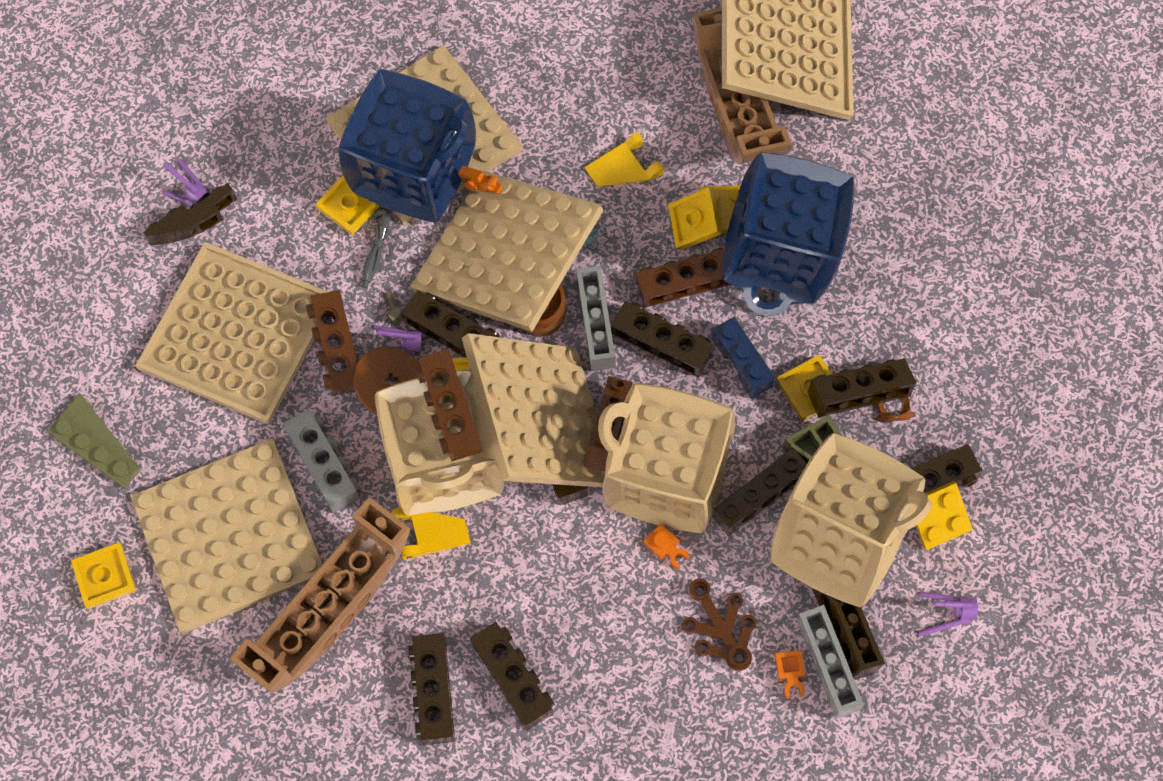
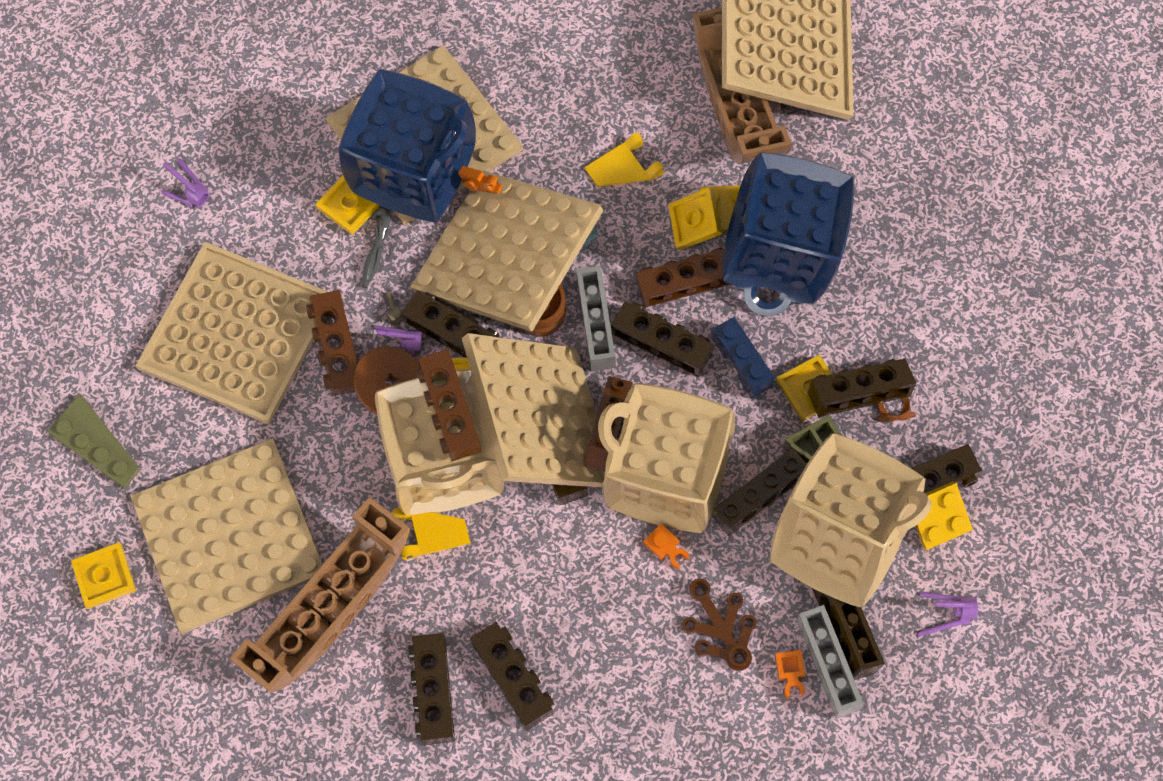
(185, 223): dark brown slope -> none
(299, 430): light grey brick -> none

